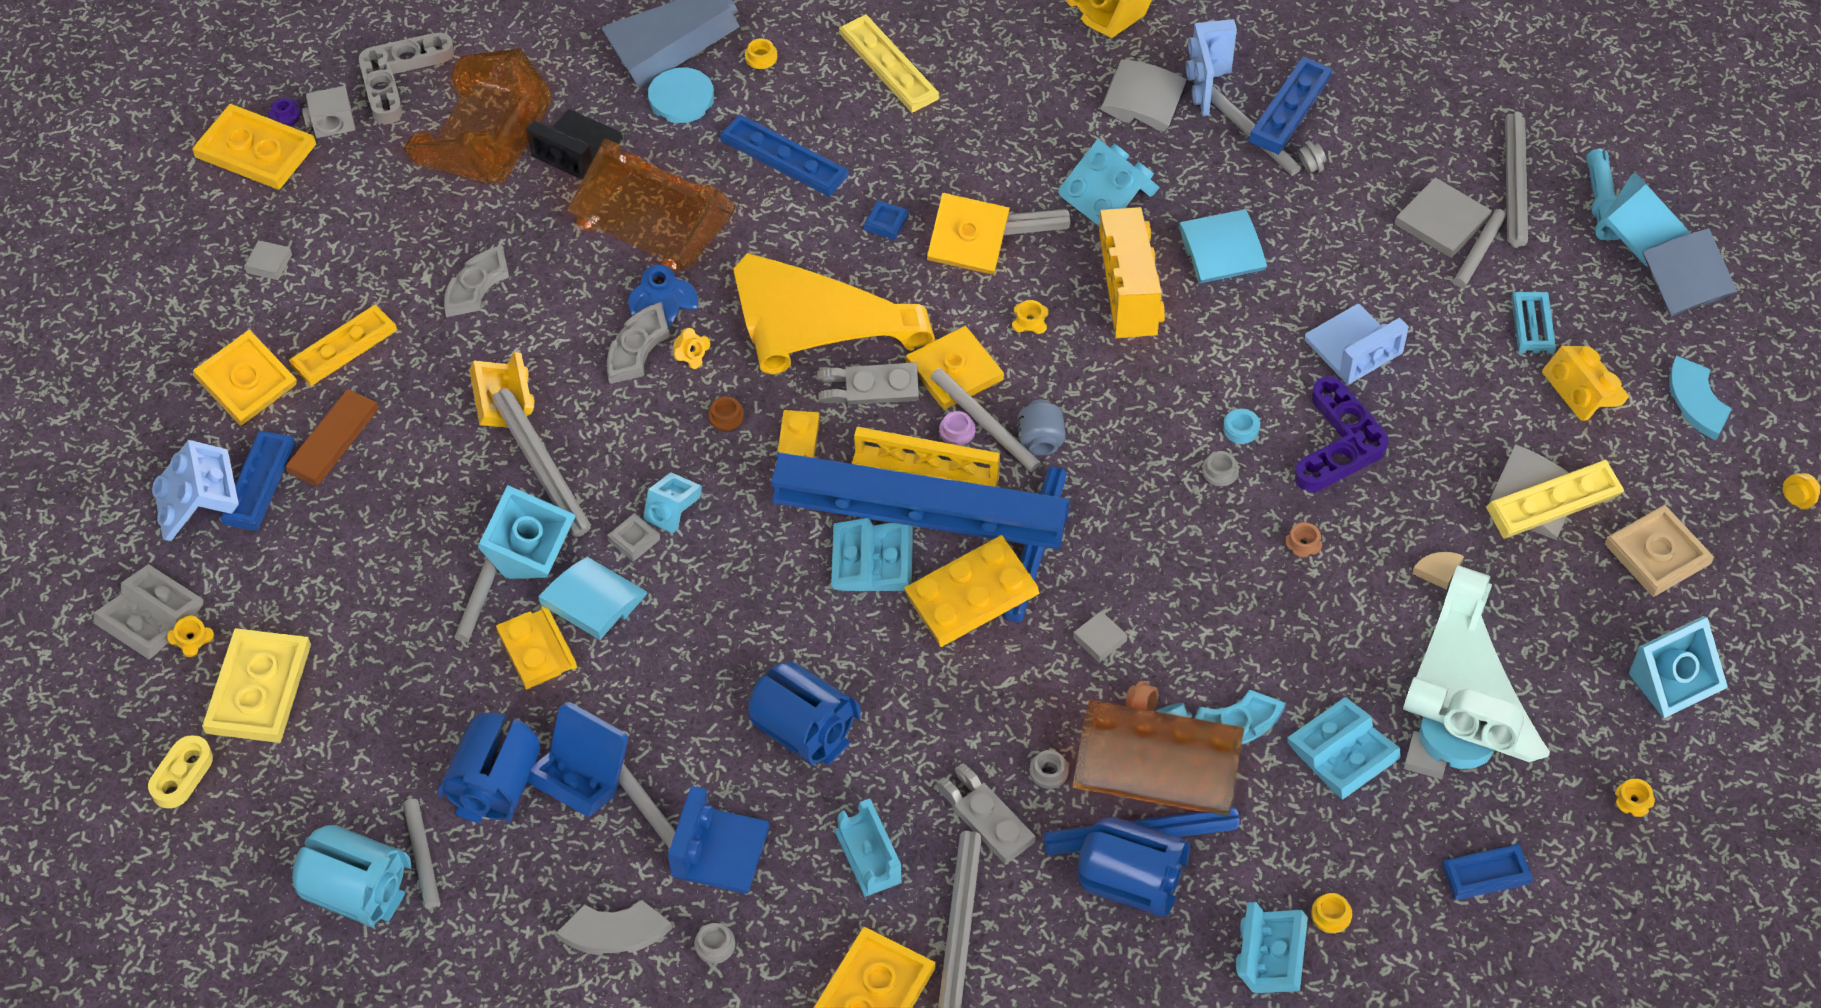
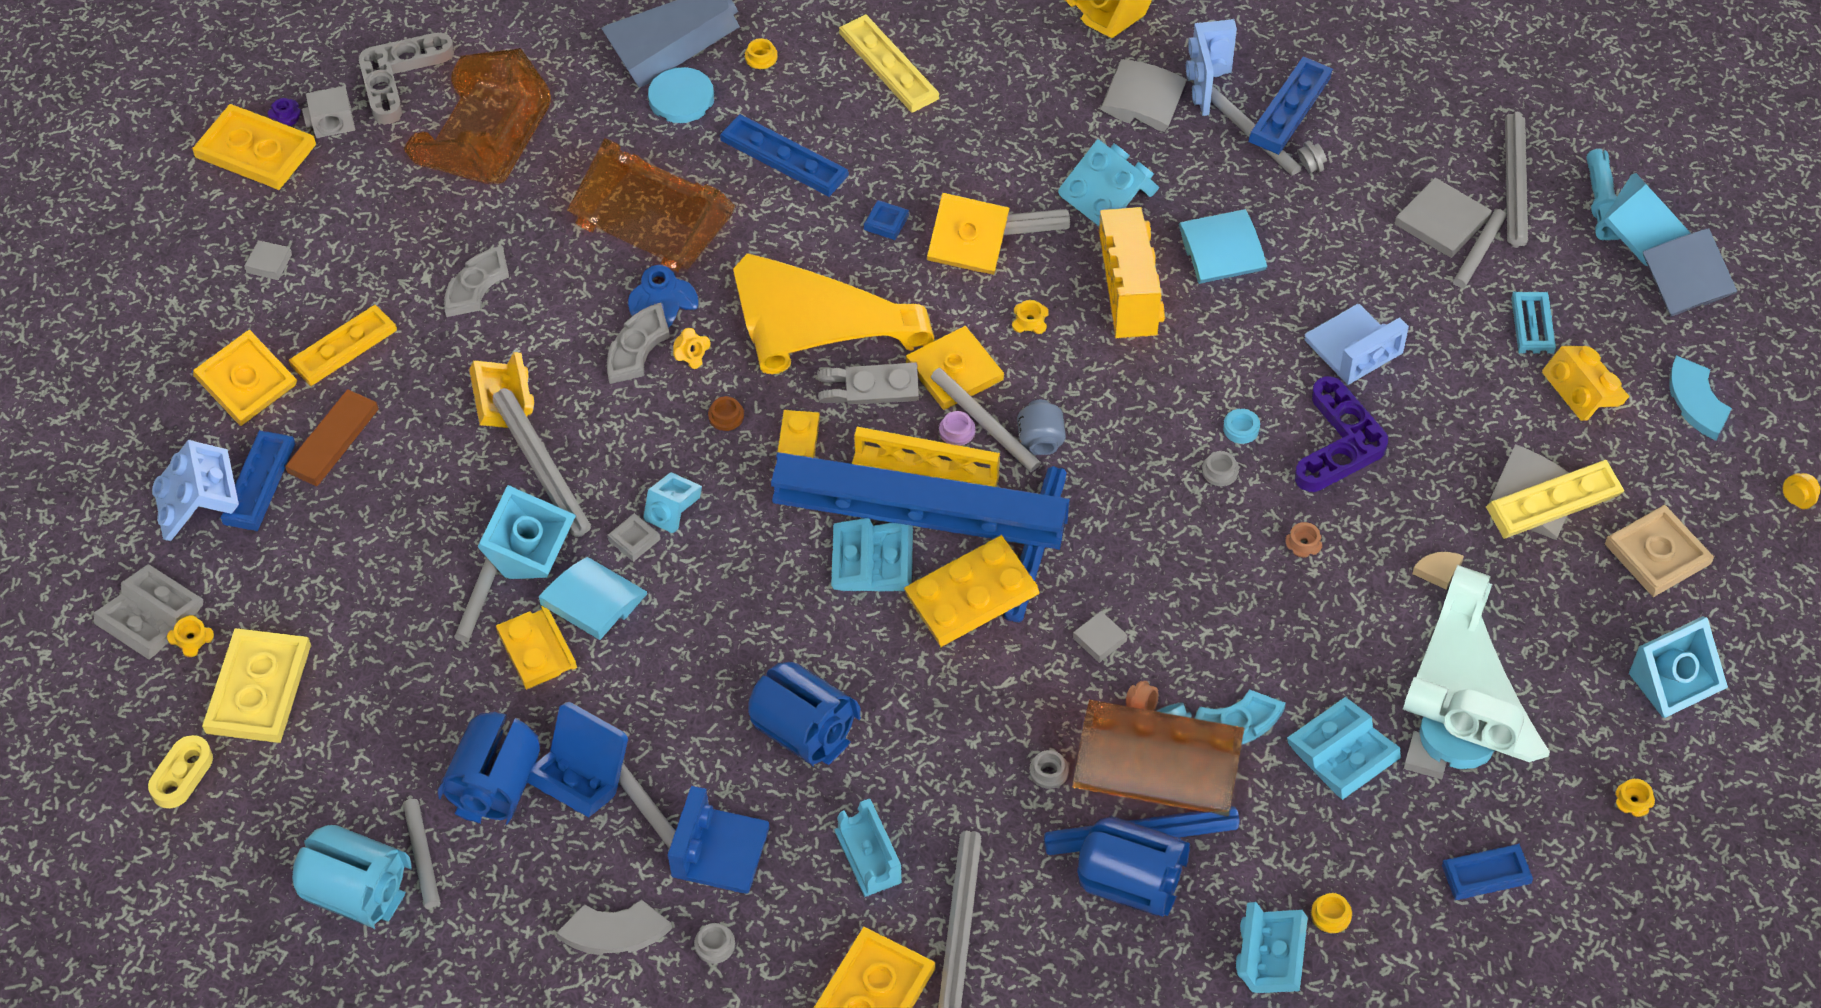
(570, 142): black bracket -> none
(987, 815): light grey hinge -> none

